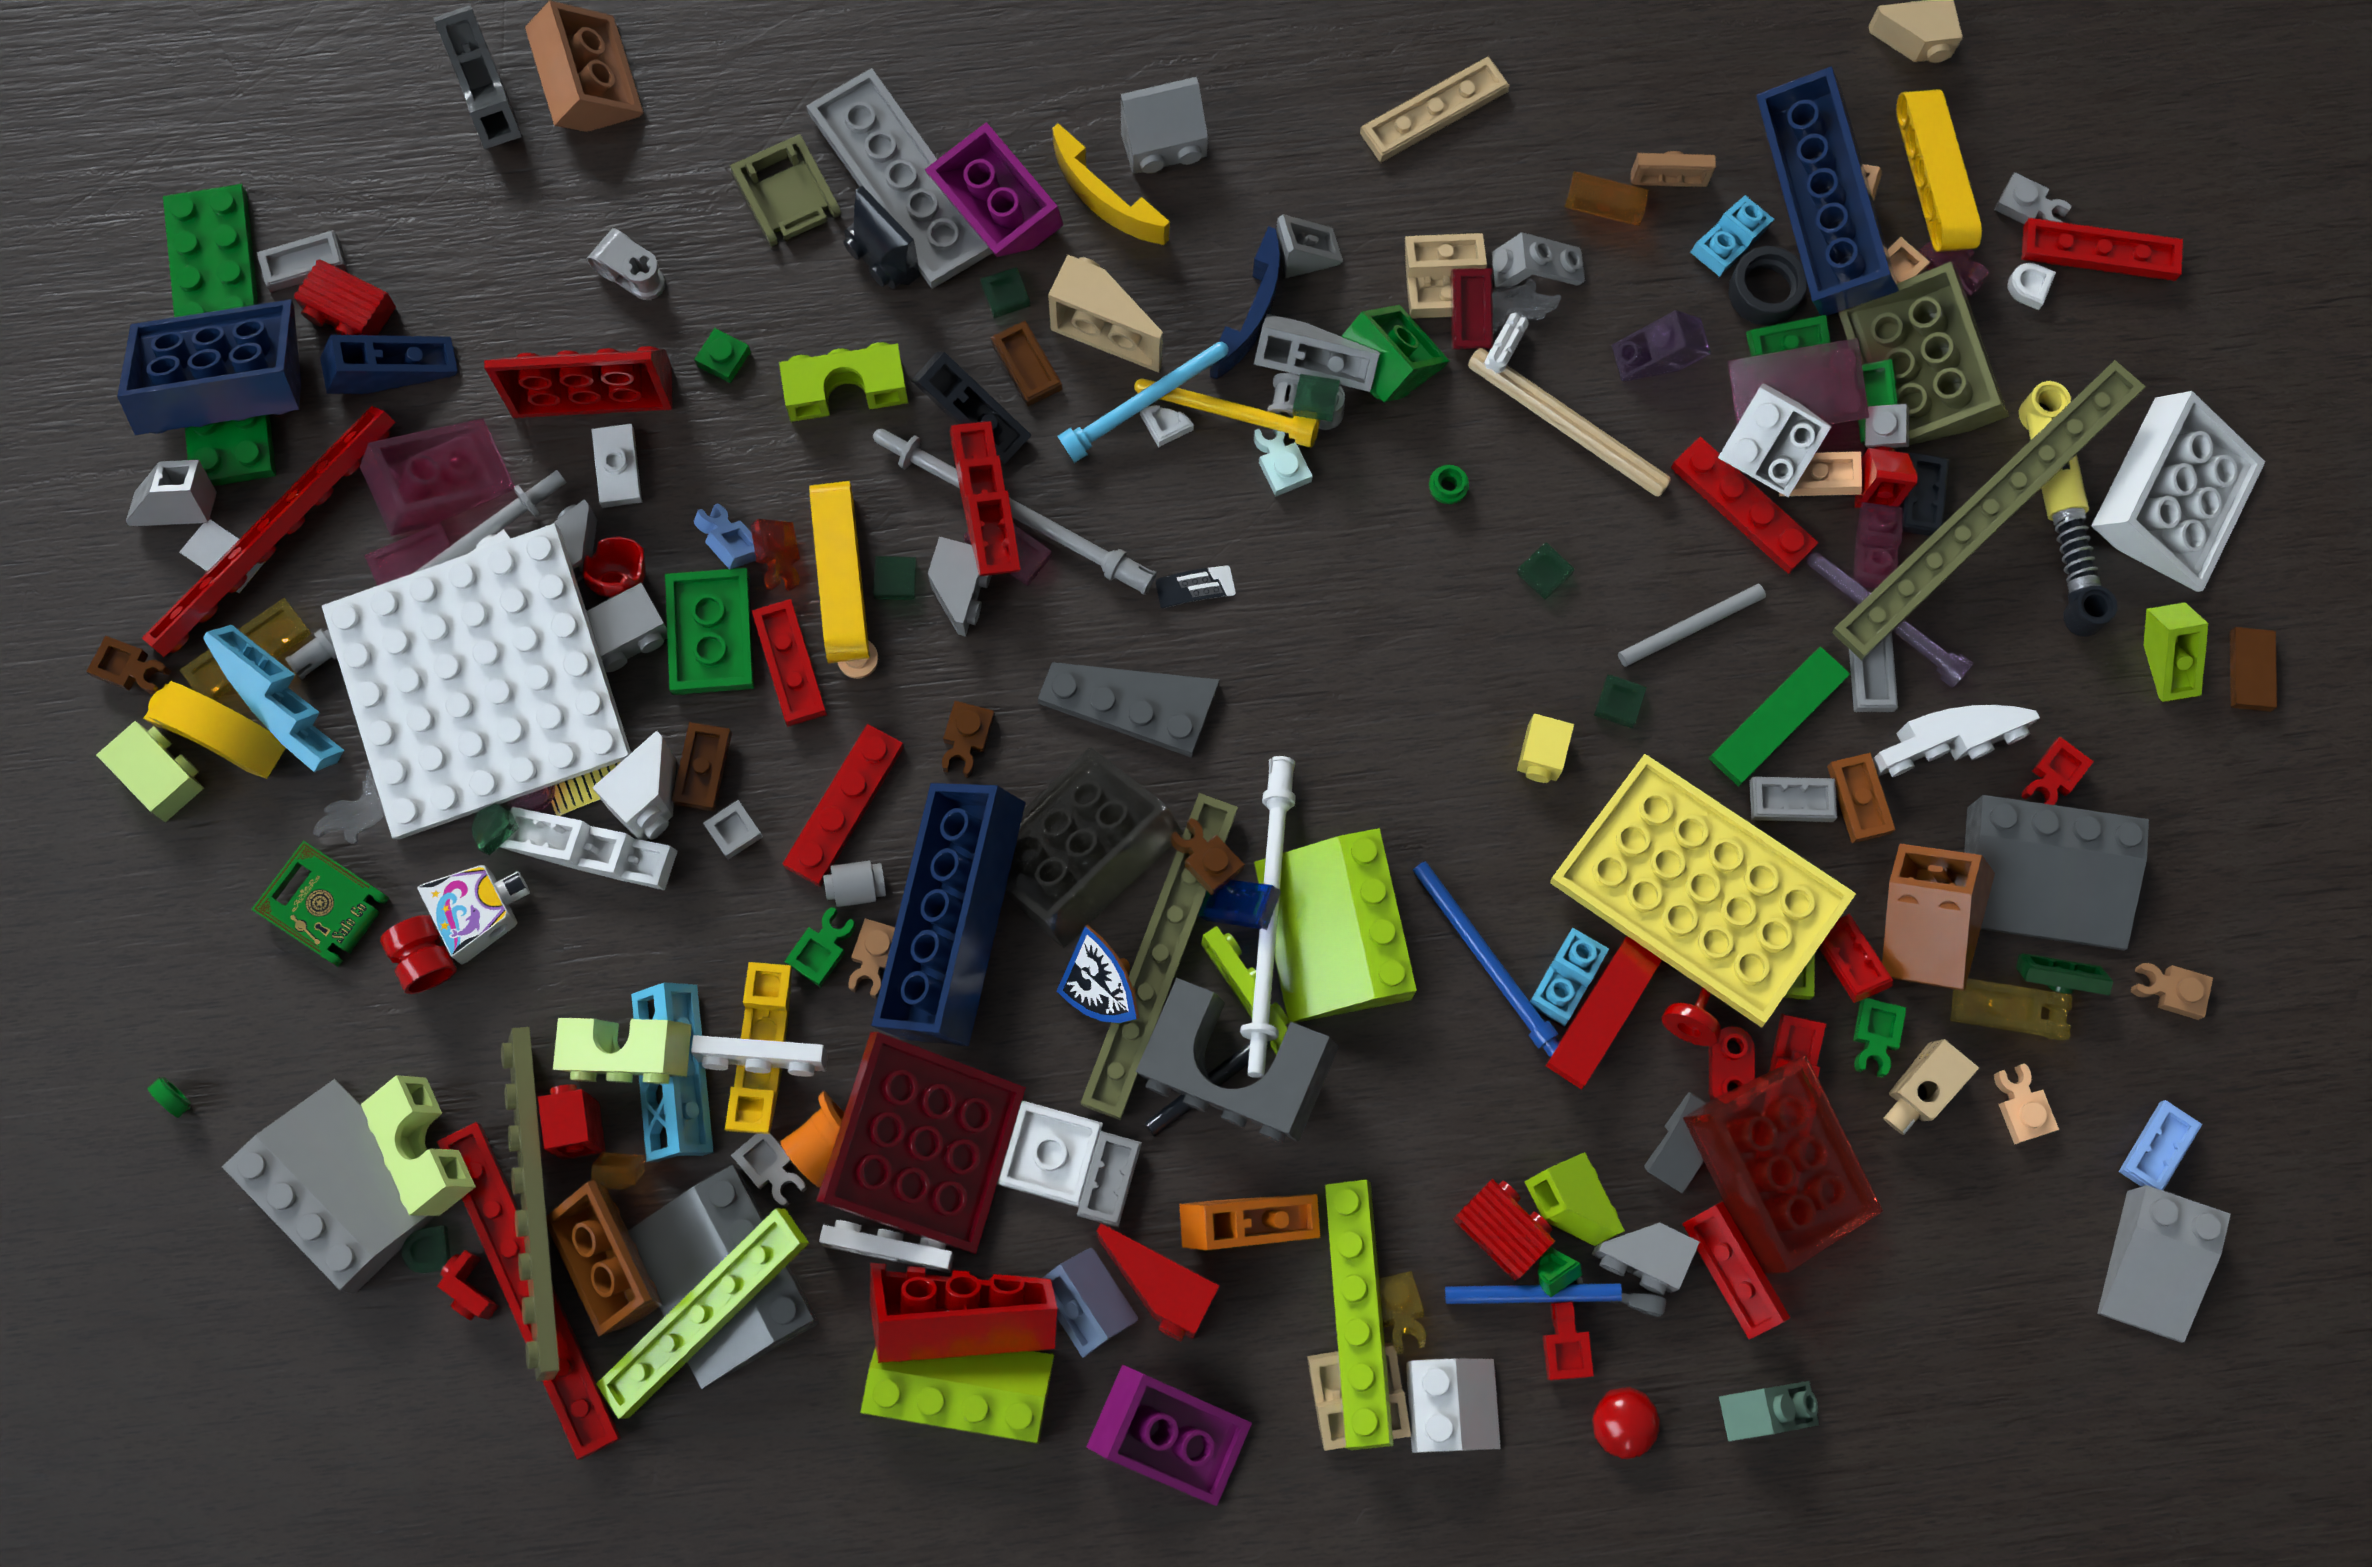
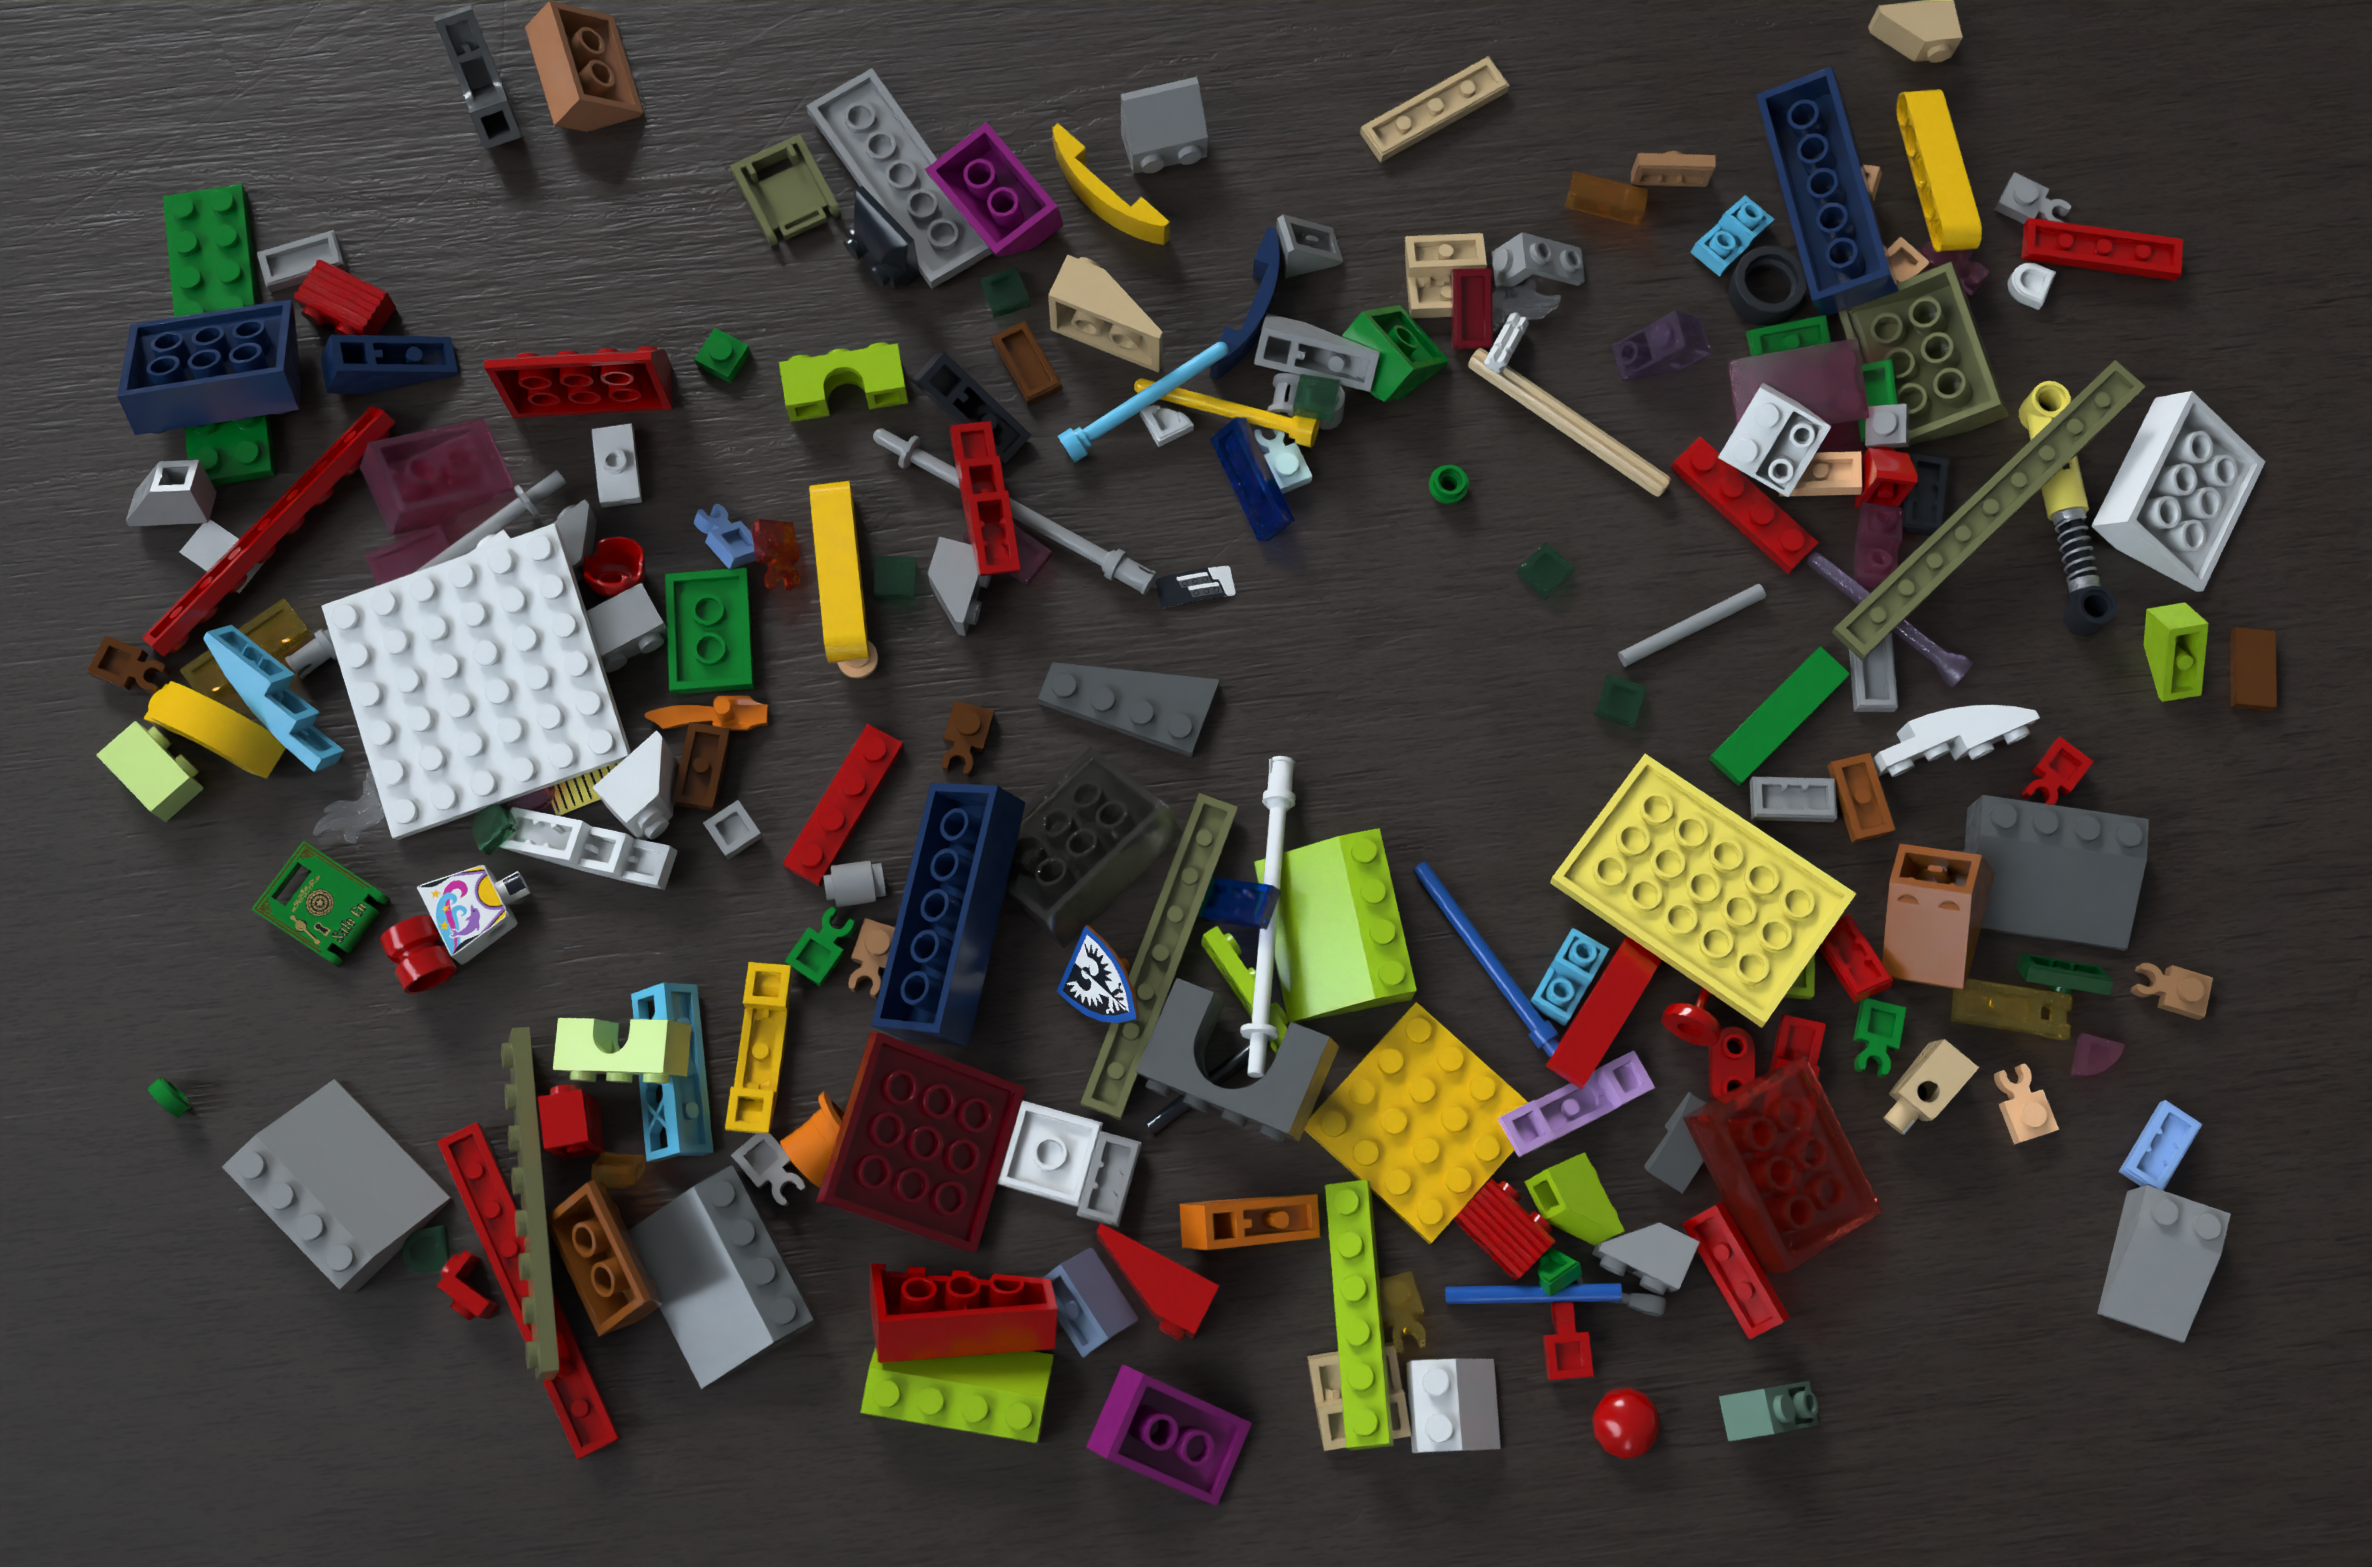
(399, 1119): yellowish green arch -> none
(627, 265): light grey piece -> none
(702, 1313): lime plate -> none
(730, 712): none -> orange piece
(759, 1055): white plate -> none
(789, 662): red plate -> none
(887, 1246): white plate -> none
(1208, 861): reddish brown plate -> none
(1252, 479): none -> clear blue plate
(1419, 1122): none -> yellow plate
(1545, 748): light yellow brick -> none
(1573, 1108): none -> lavender slope
(2094, 1055): none -> clear pink tile

